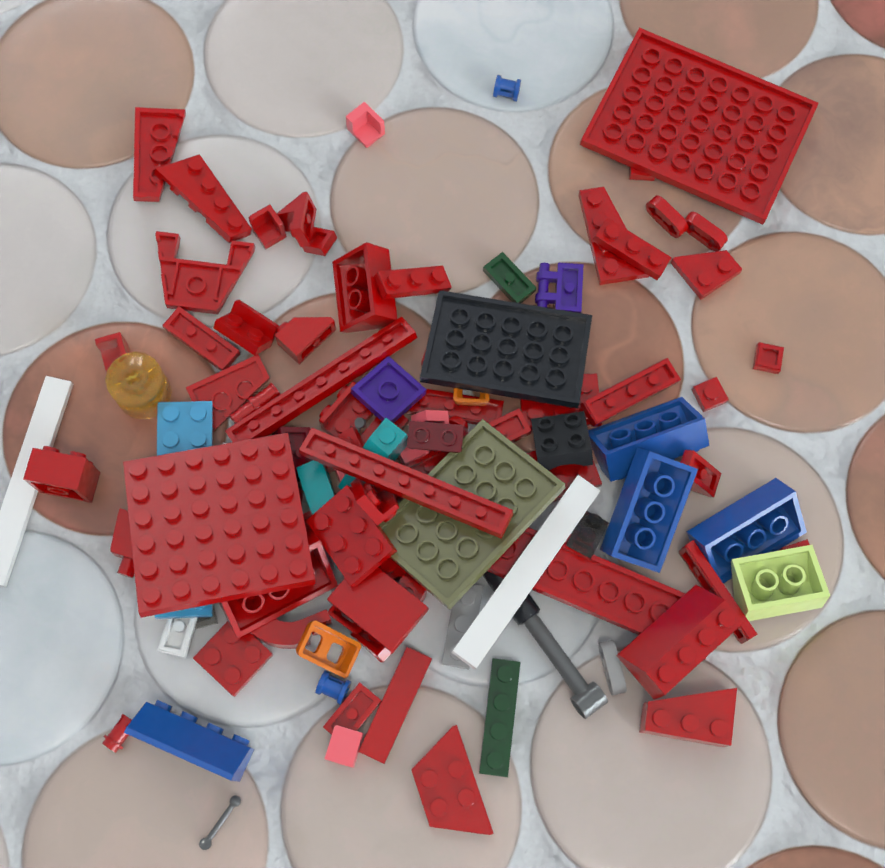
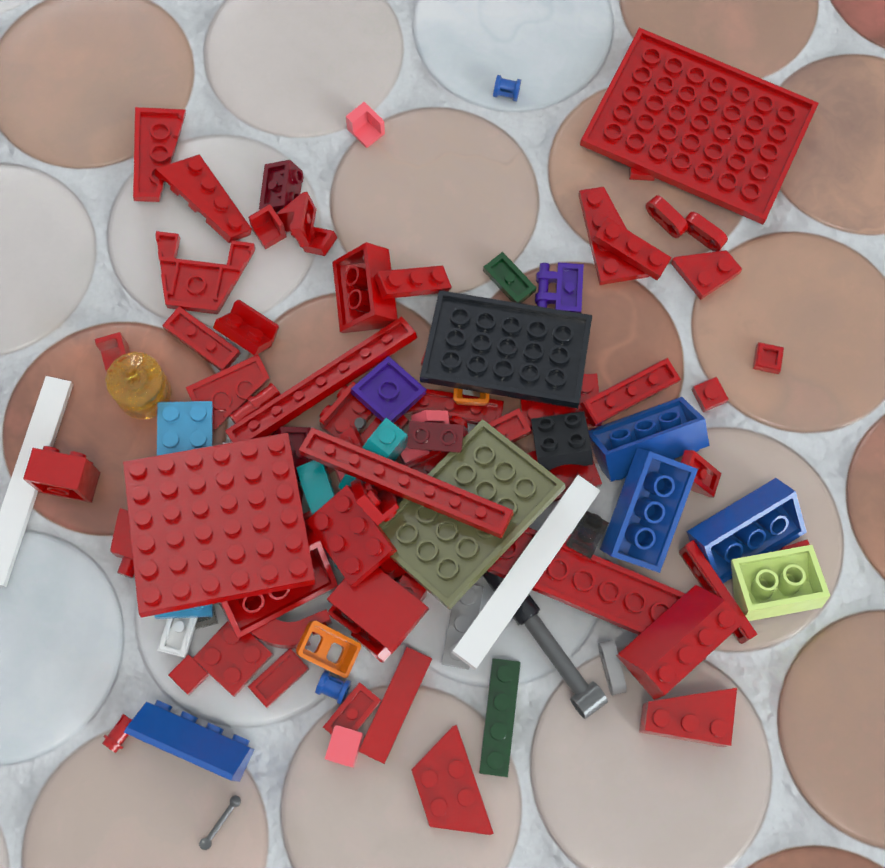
(188, 674): none -> red tile
(278, 678): none -> red tile
(280, 184): none -> dark red bracket
(304, 335): red slope -> none

